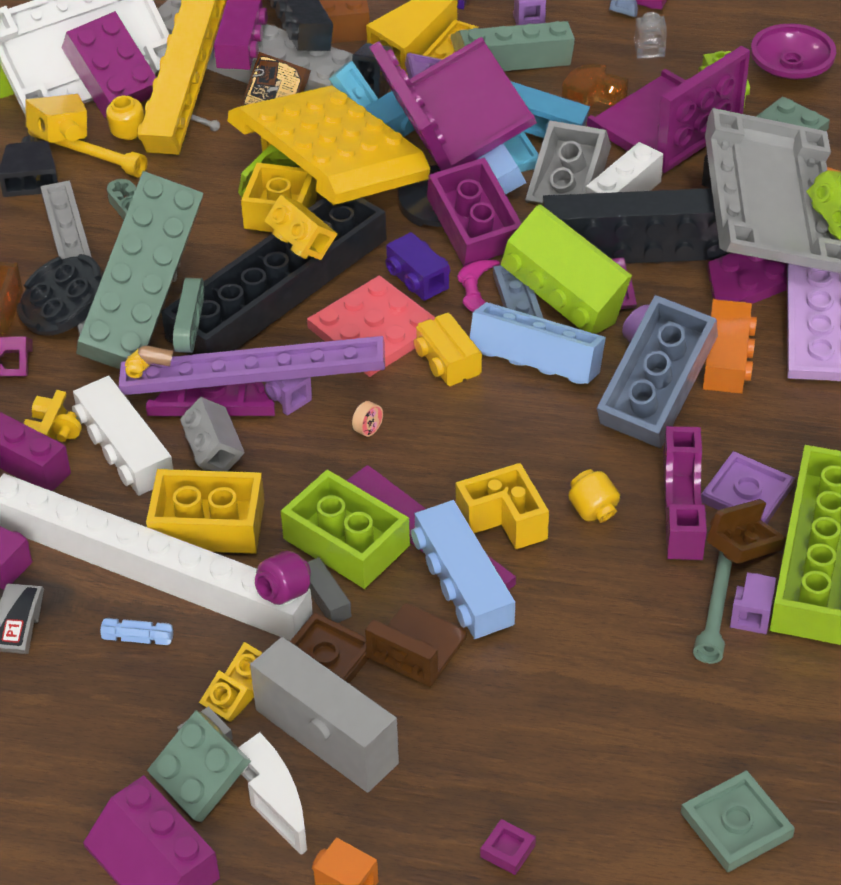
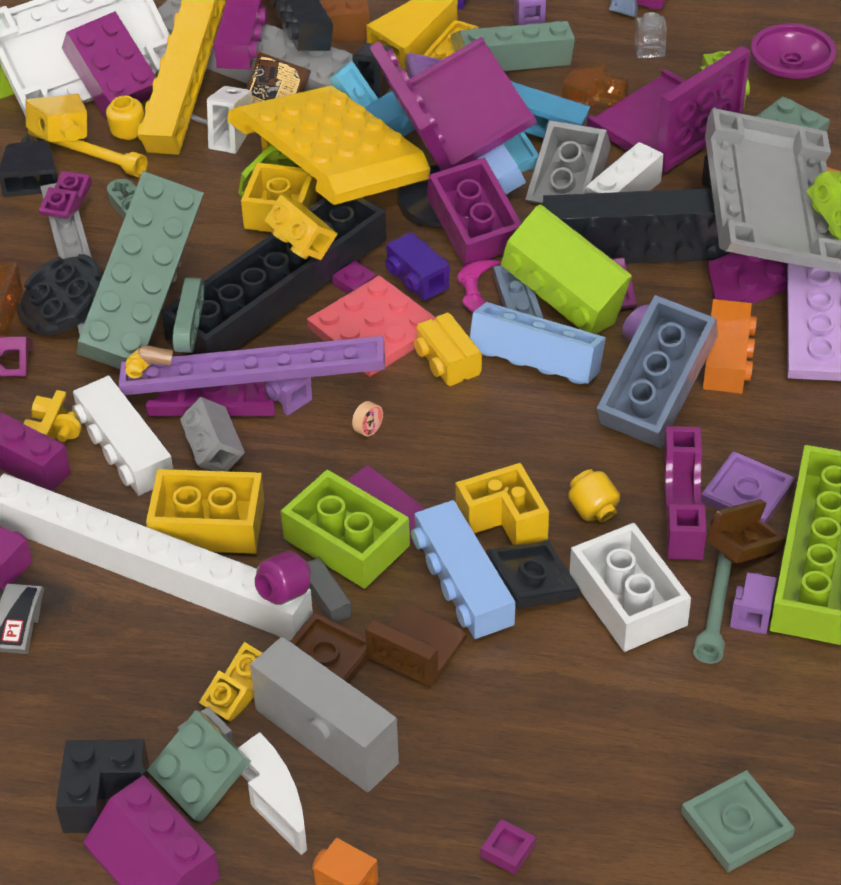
(66, 196): none -> magenta slope
(93, 774): none -> black brick
(136, 631): light blue axle -> none
(217, 114): none -> white torso
(352, 277): none -> magenta plate
(533, 574): none -> black tile
(629, 587): none -> white brick

